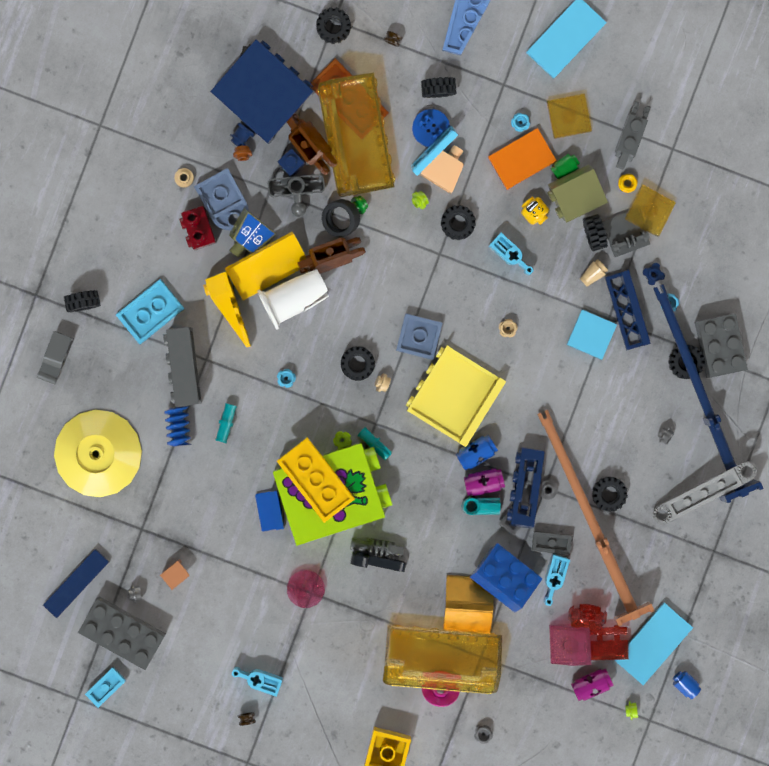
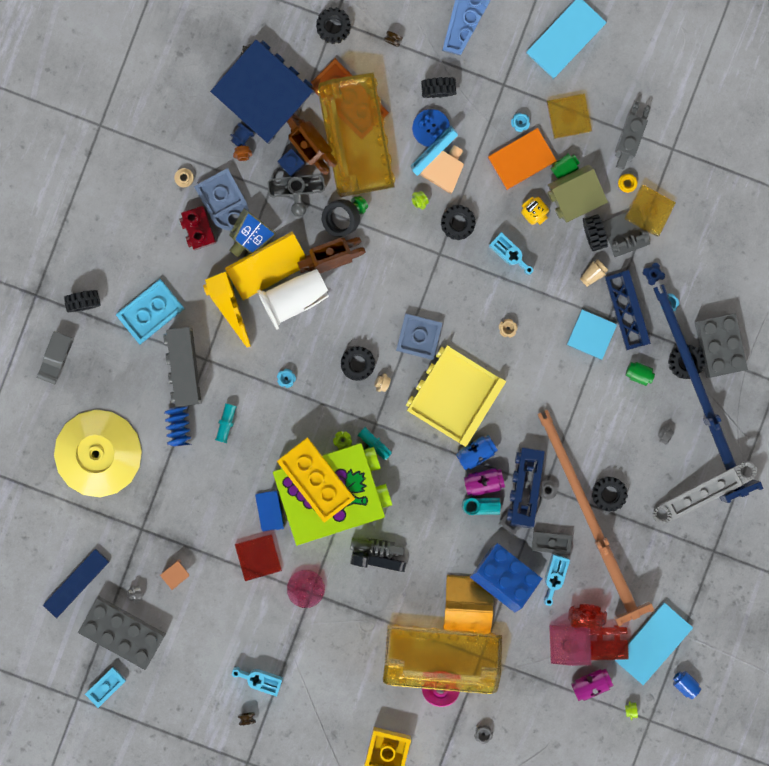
(258, 557): none -> clear red tile
(640, 373): none -> green brick

